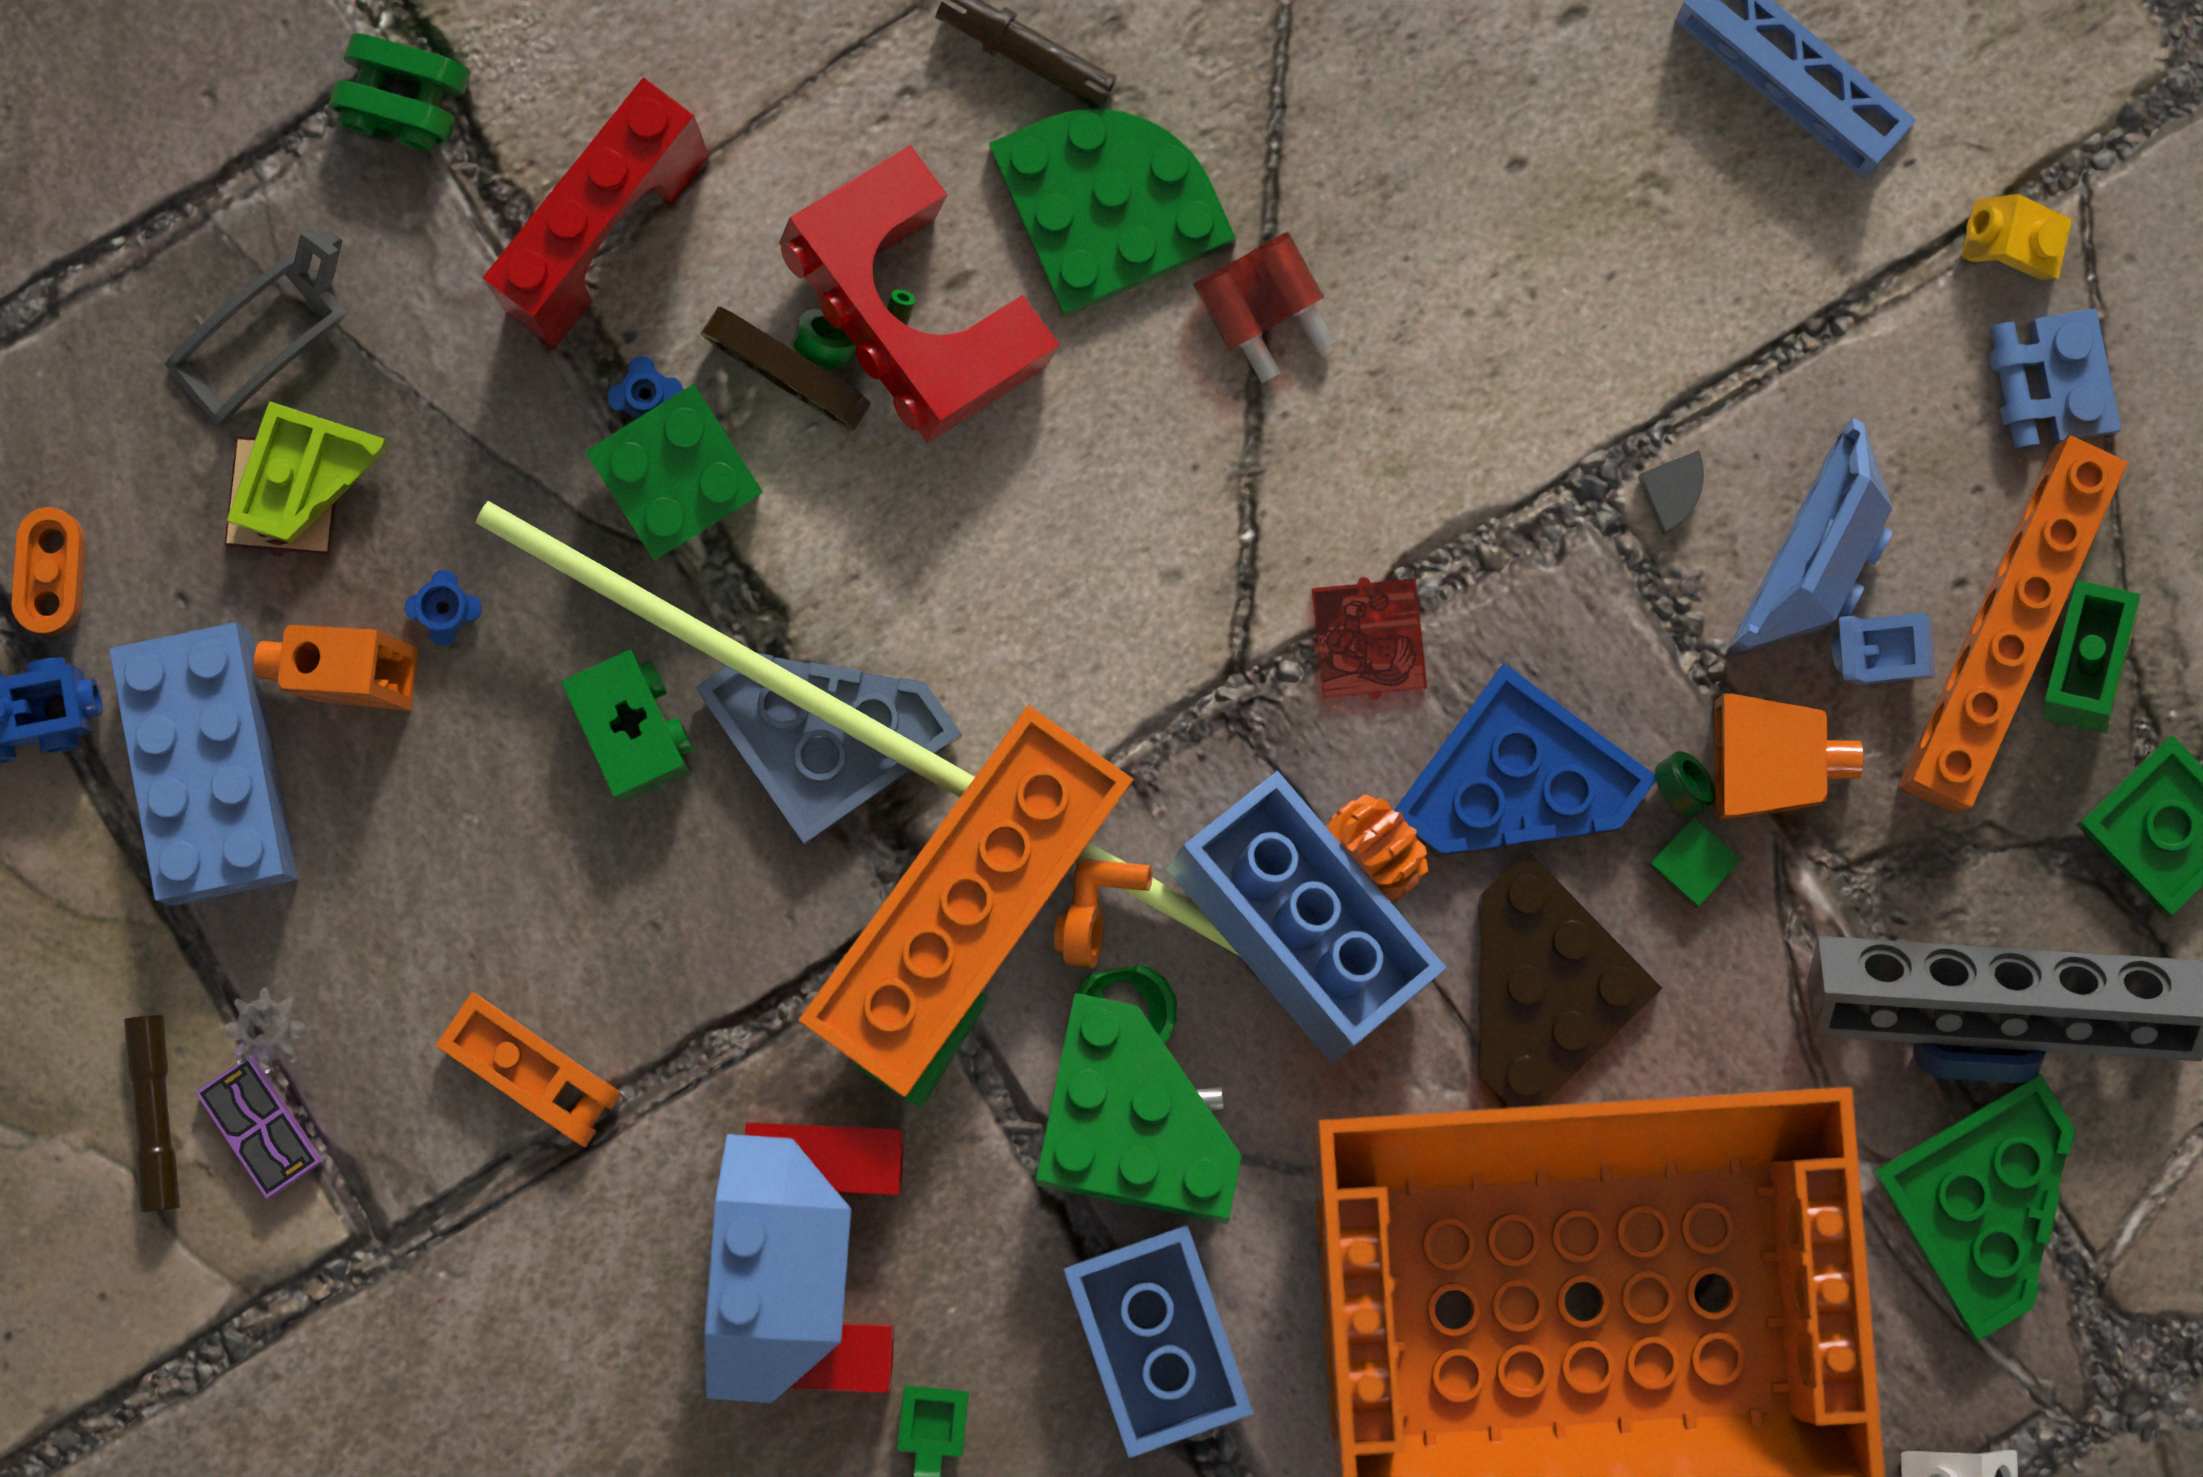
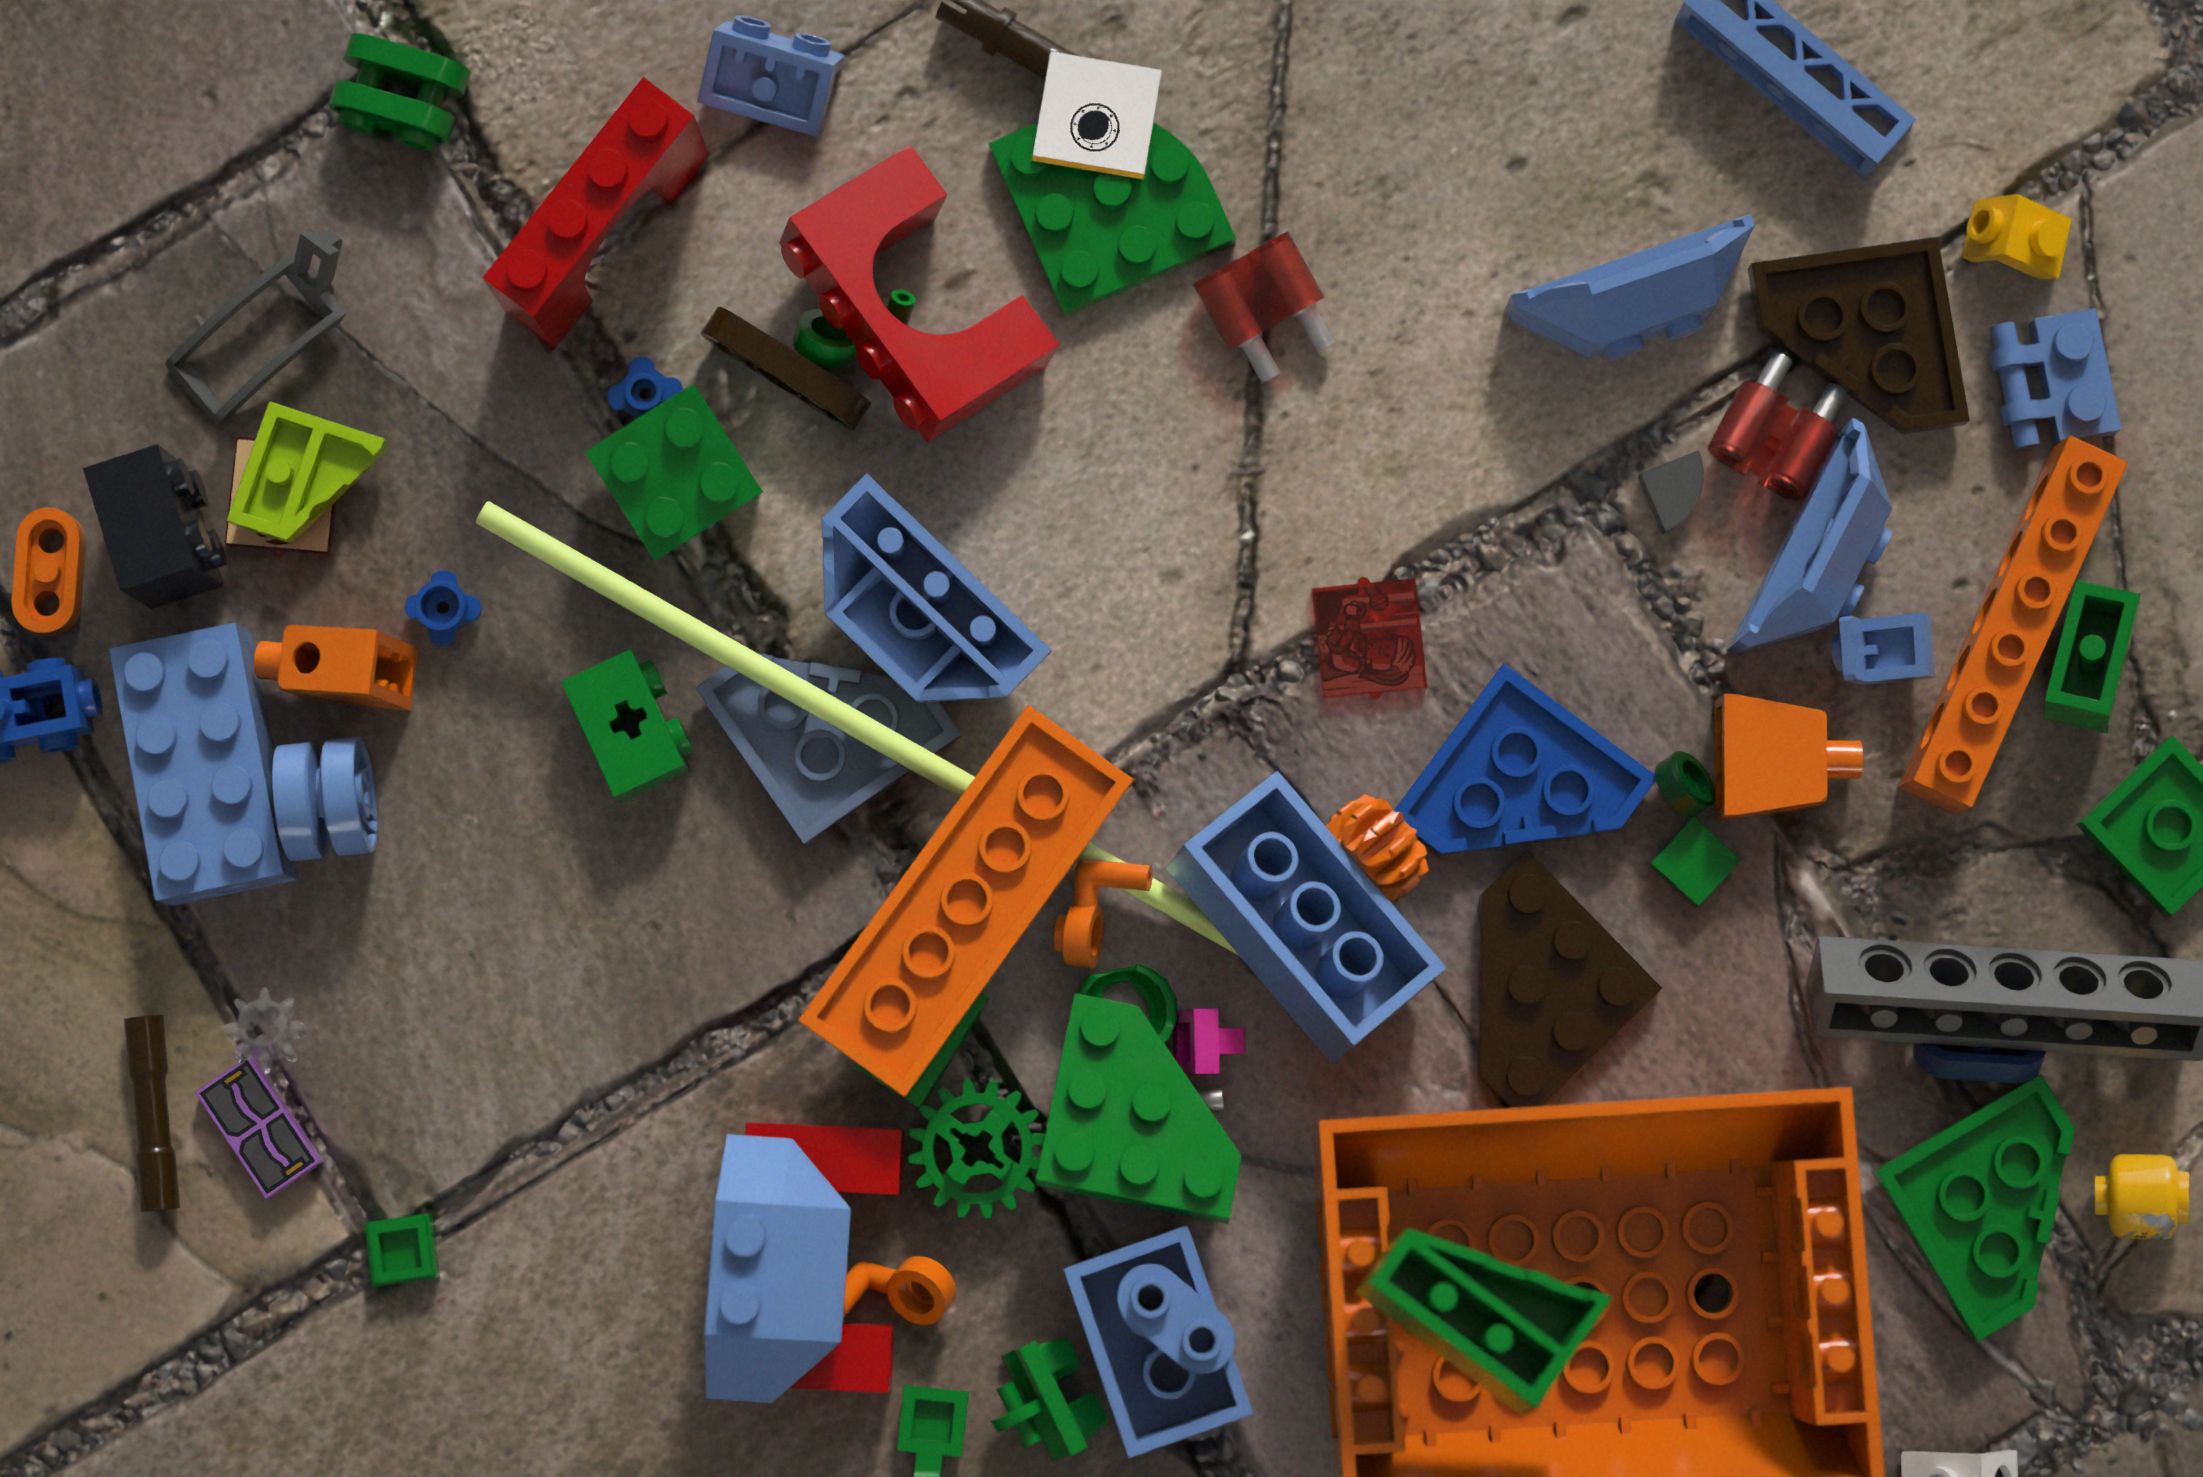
(155, 526): none -> black brick
(324, 799): none -> medium blue wheel
(402, 1250): none -> green tile
(526, 1067): orange plate -> none
(770, 75): none -> medium blue bracket
(917, 1290): none -> orange plate
(918, 604): none -> medium blue wedge
(959, 1173): none -> green gear
(1036, 1402): none -> green hips
(1096, 115): none -> white sticker
(1176, 1318): none -> medium blue plate
(1201, 1041): none -> dark pink tile
(1482, 1315): none -> green wedge
(1636, 295): none -> medium blue wedge
(1775, 439): none -> clear red piece
(1871, 325): none -> dark brown plate
(2143, 1196): none -> yellow head

